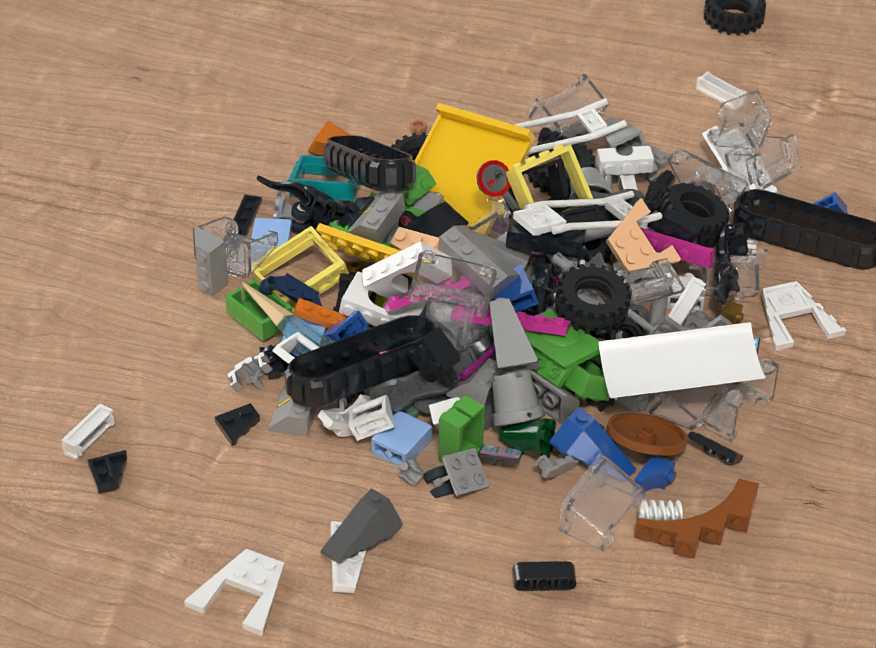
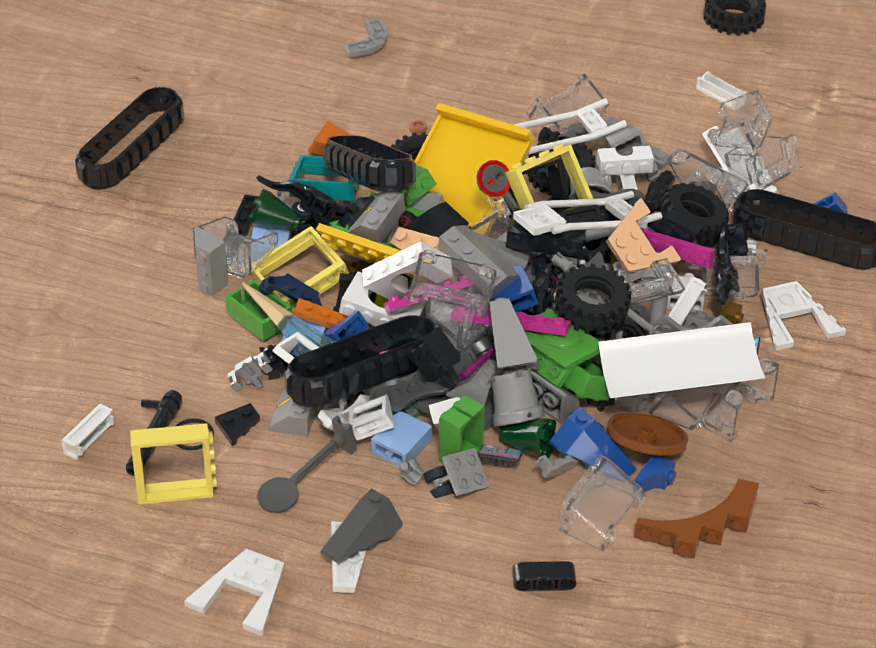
(108, 470): black wing -> none
(111, 173): none -> black piece
(166, 411): none -> black cylinder
(178, 489): none -> light yellow window
(190, 421): none -> black tyre
(273, 213): none -> dark green cone
(282, 493): none -> dark grey piece
(371, 44): none -> light grey plate
(660, 511): white piece -> none
(712, 447): black hinge -> none

